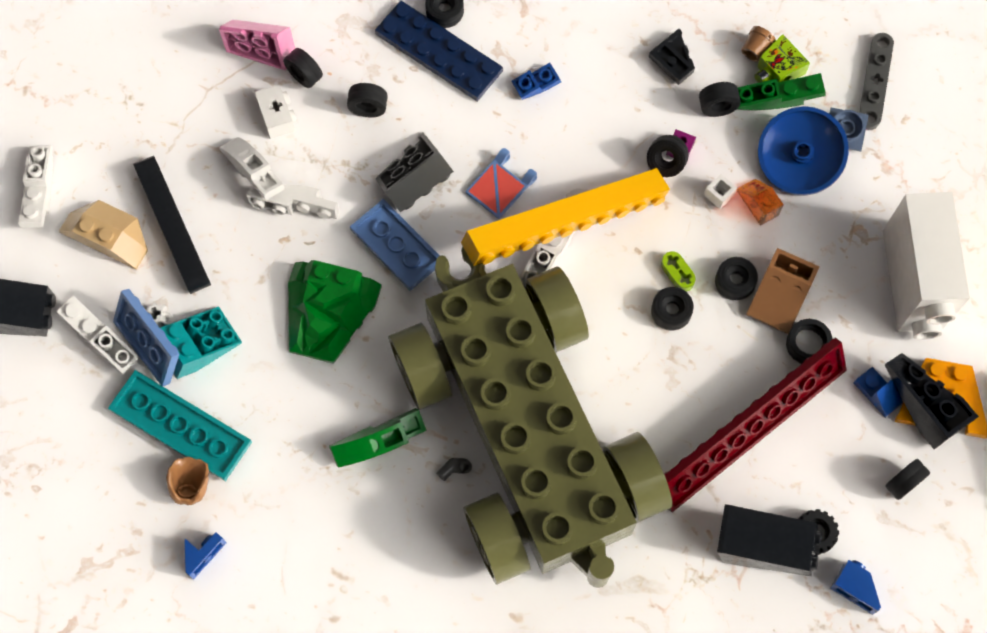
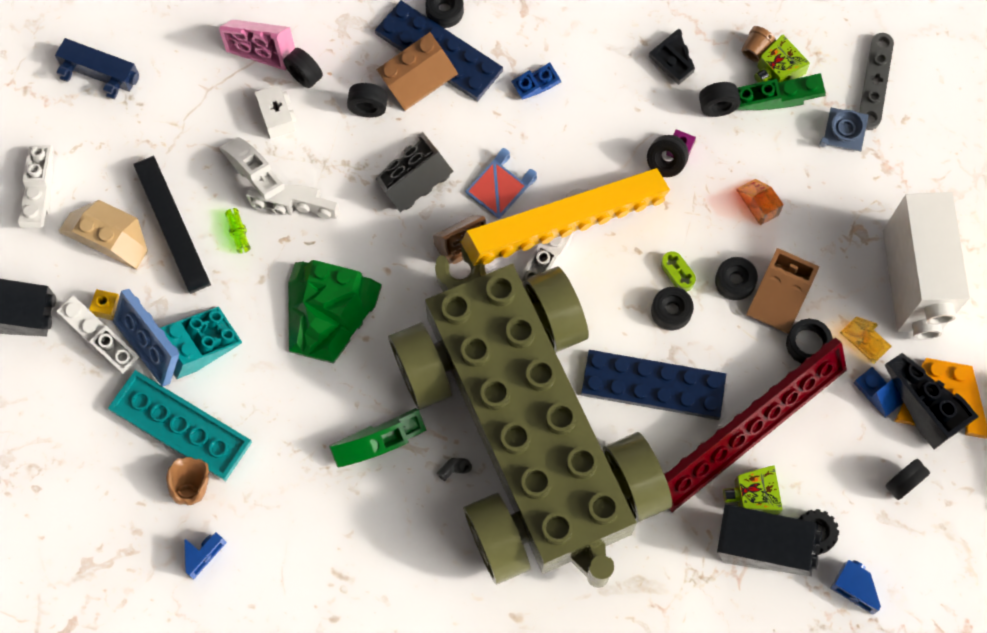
(96, 64): none -> dark blue brick
(106, 310): none -> yellow plate
(161, 313): white gear -> none
(237, 230): none -> clear neon green pin
(396, 244): medium blue plate -> none
(417, 71): none -> medium nougat slope
(449, 240): none -> medium nougat slope
(654, 384): none -> dark blue plate
(722, 186): white plate -> none
(756, 491): none -> lime torso
(803, 151): blue dish -> none
(866, 339): none -> clear yellow slope

